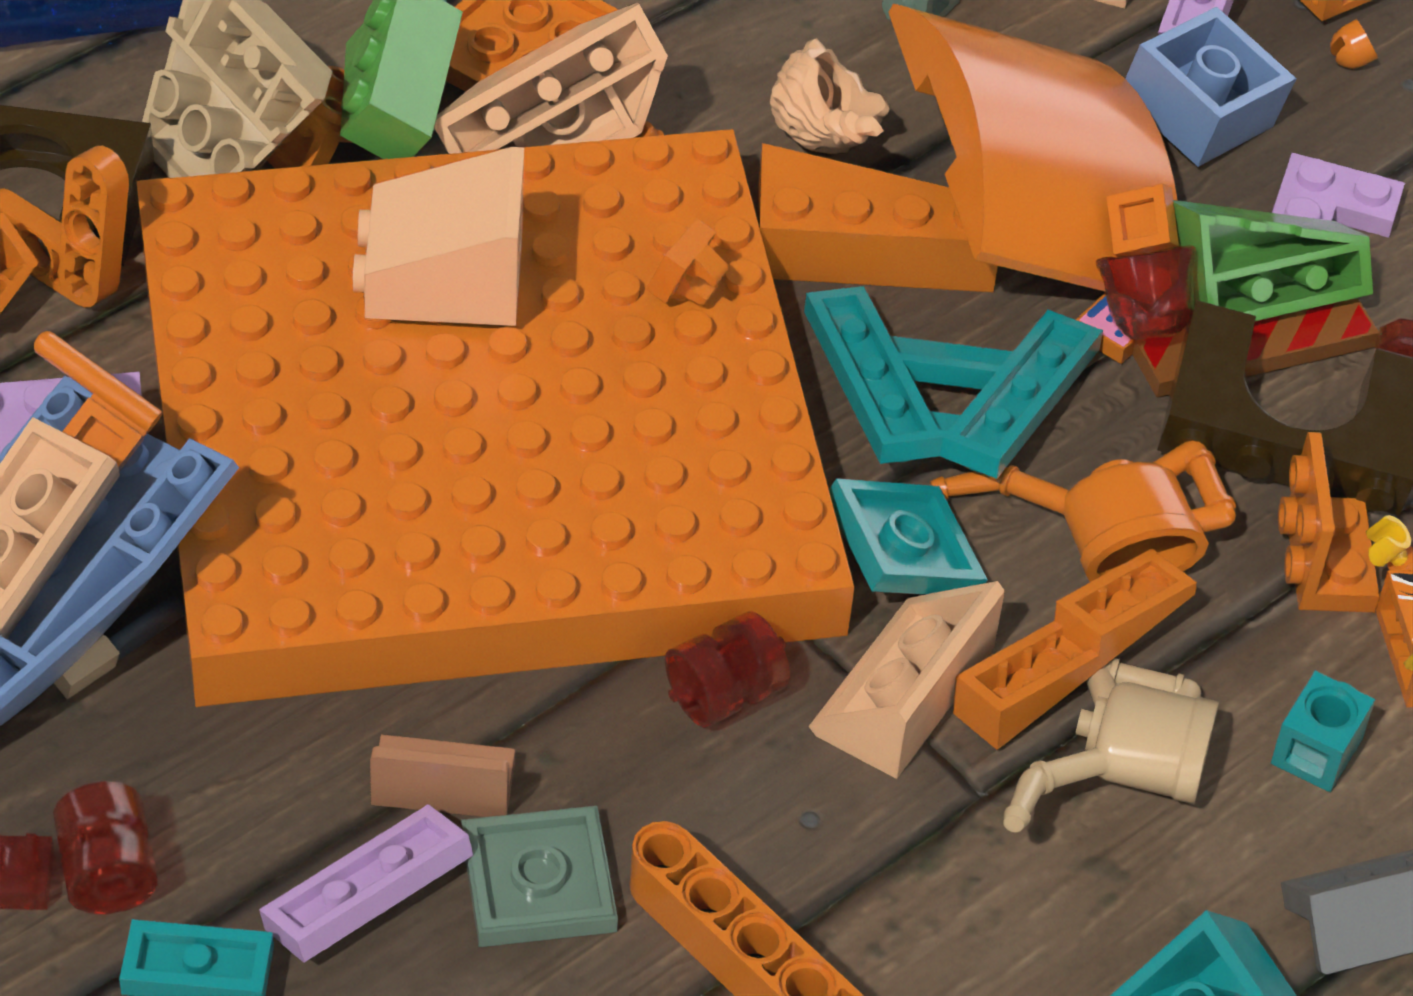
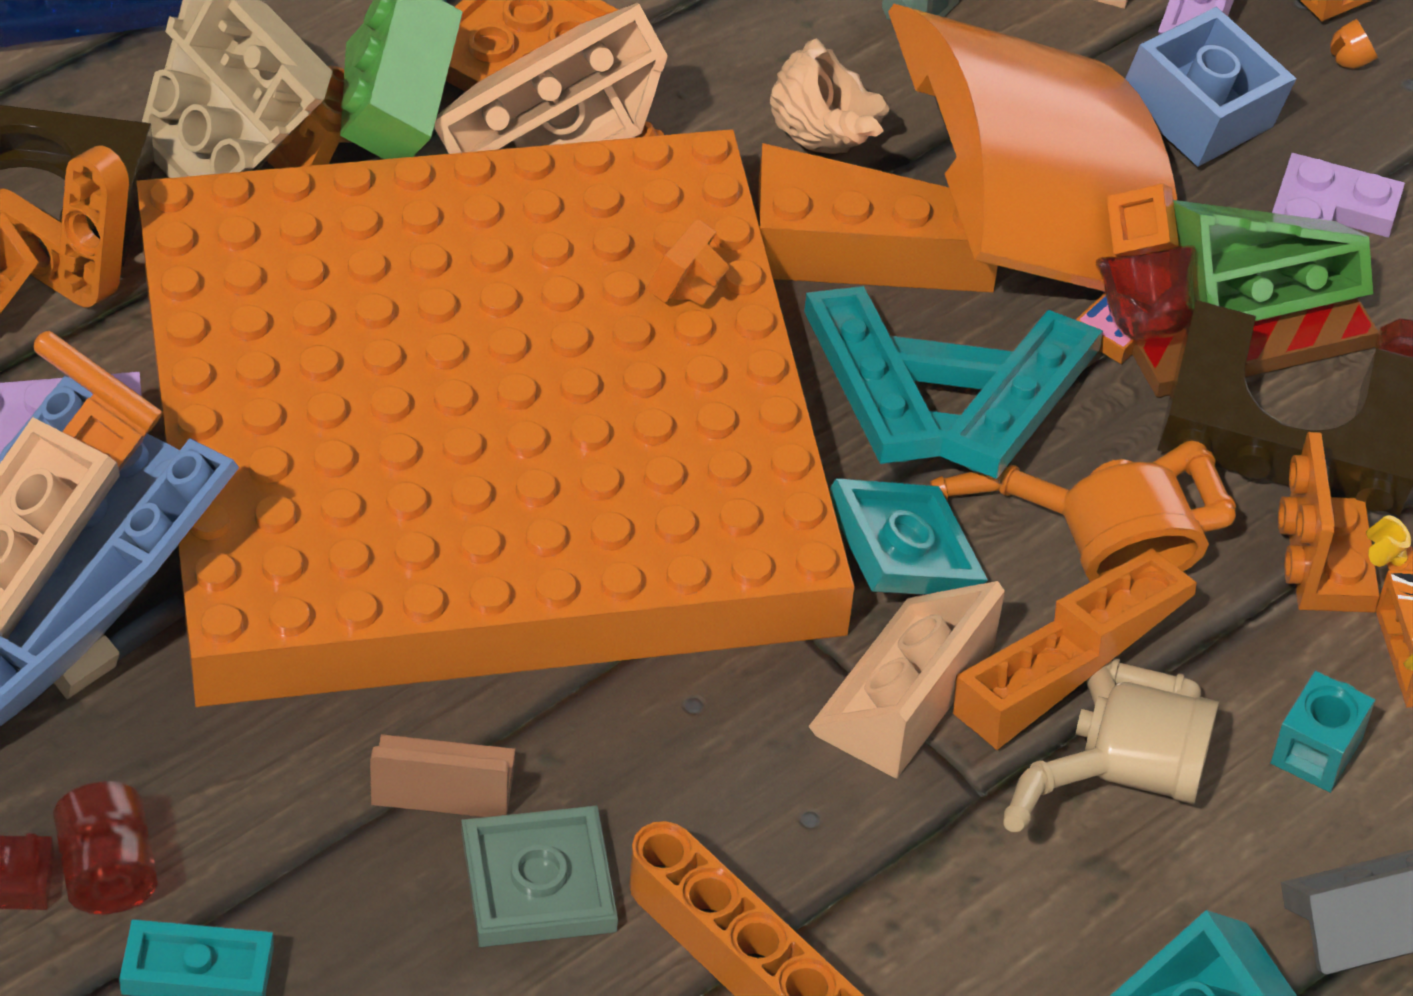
(366, 882): lavender plate -> none
(445, 243): light nougat slope -> none
(721, 671): clear red wheel -> none

